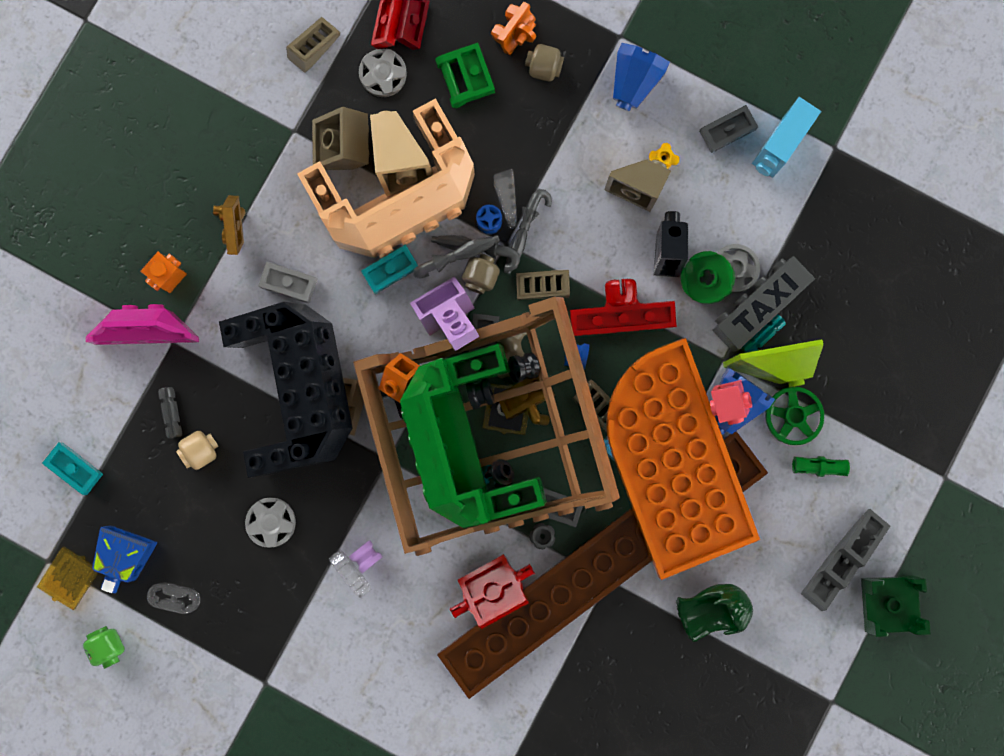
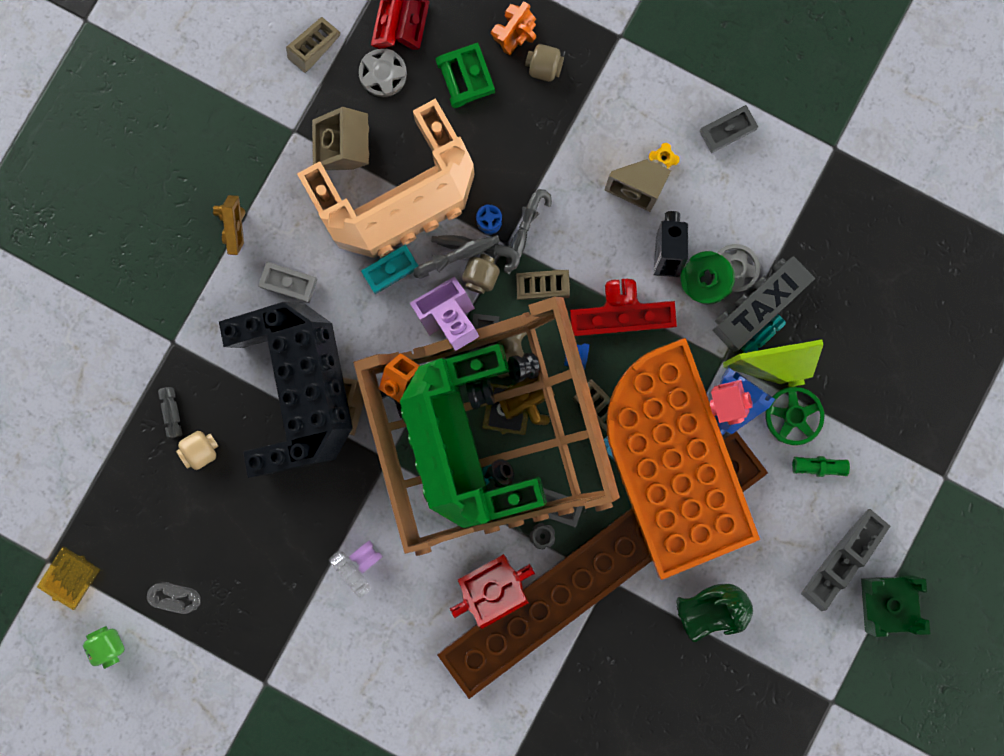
(72, 468): teal plate -> none
(120, 556): blue torso -> none
(141, 327): dark pink wedge -> none
(163, 272): orange brick -> none
(270, 522): light grey wheel -> none
(396, 154): tan slope -> none
(505, 191): clear slope -> none
(636, 75): blue cone -> none
(786, 137): medium azure brick -> none

